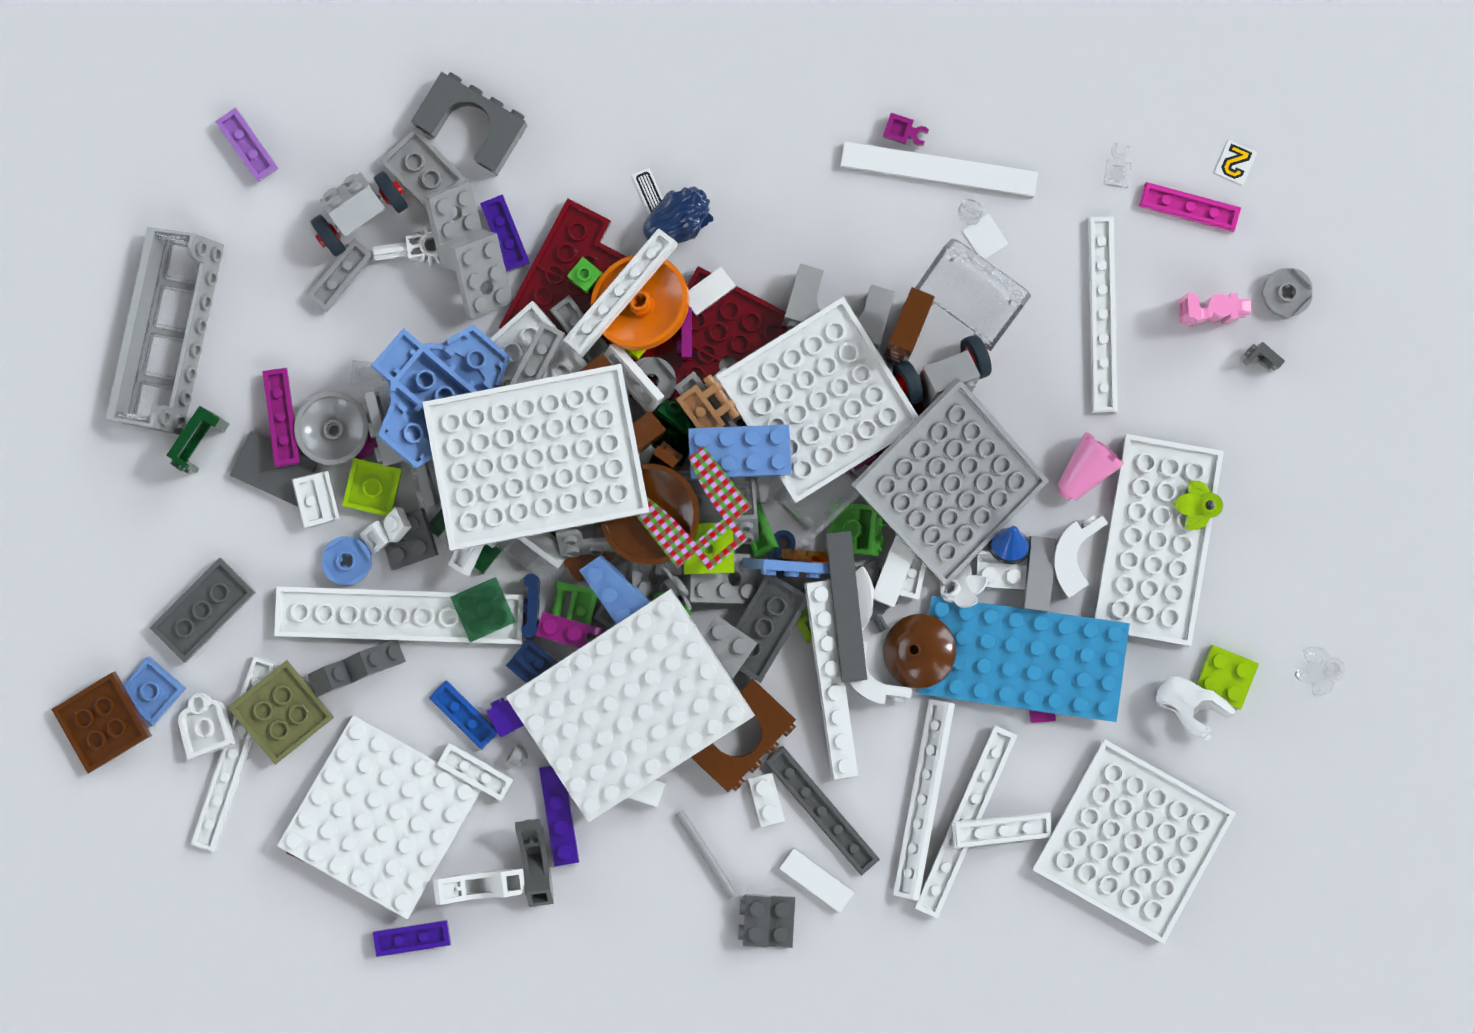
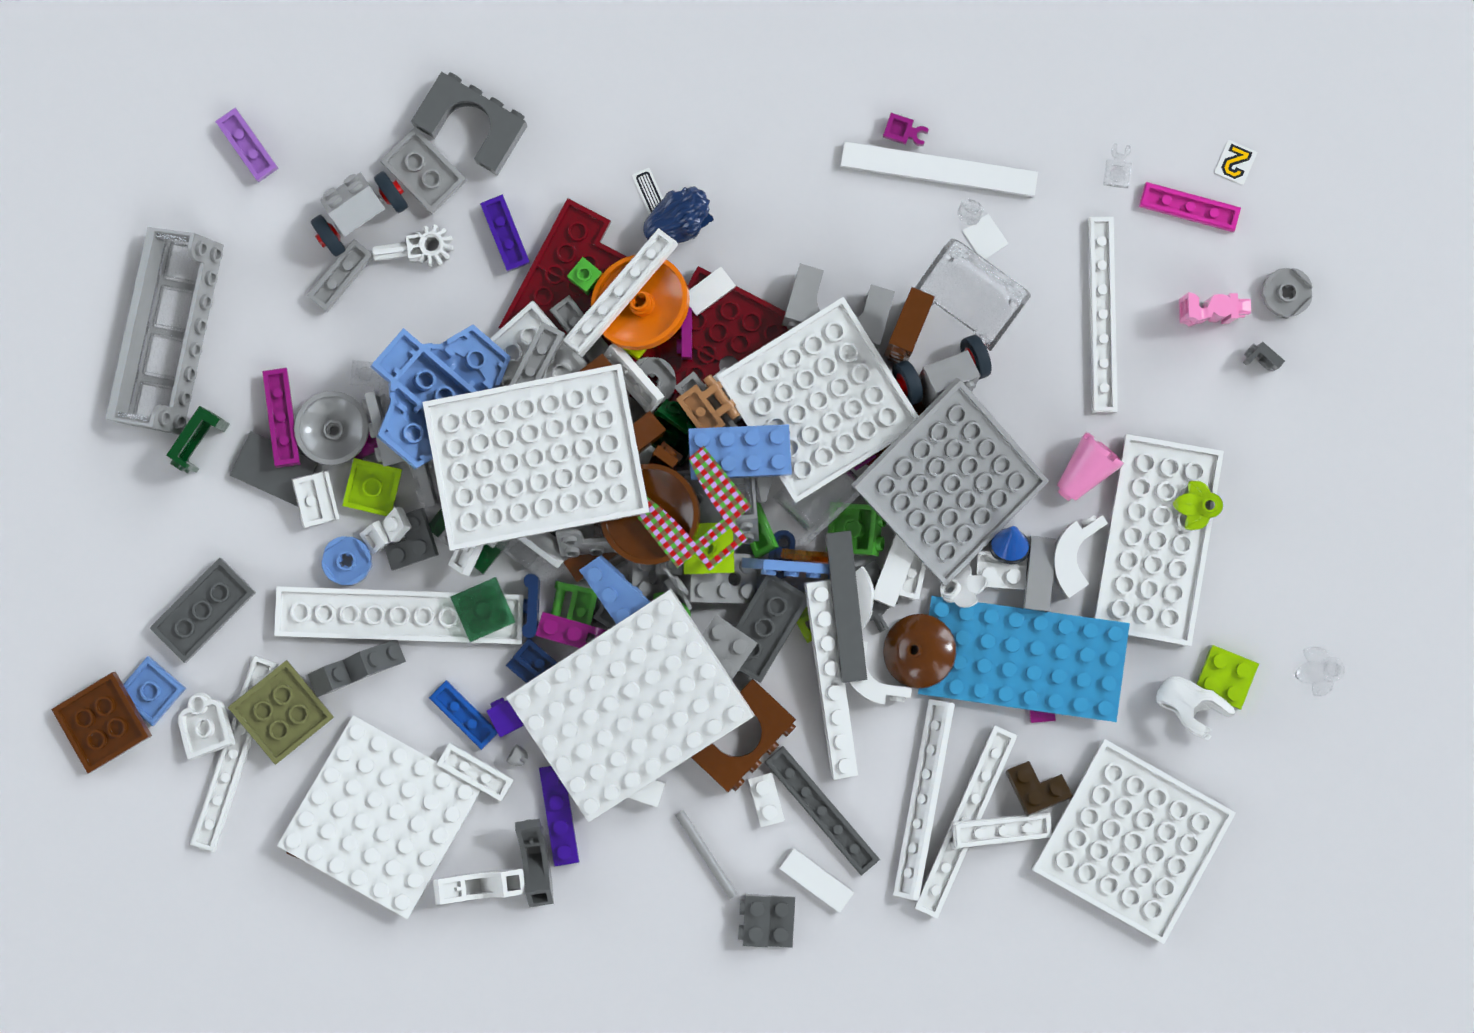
(411, 938): dark purple plate -> none
(468, 249): light grey bracket -> none
(1036, 795): none -> dark brown plate

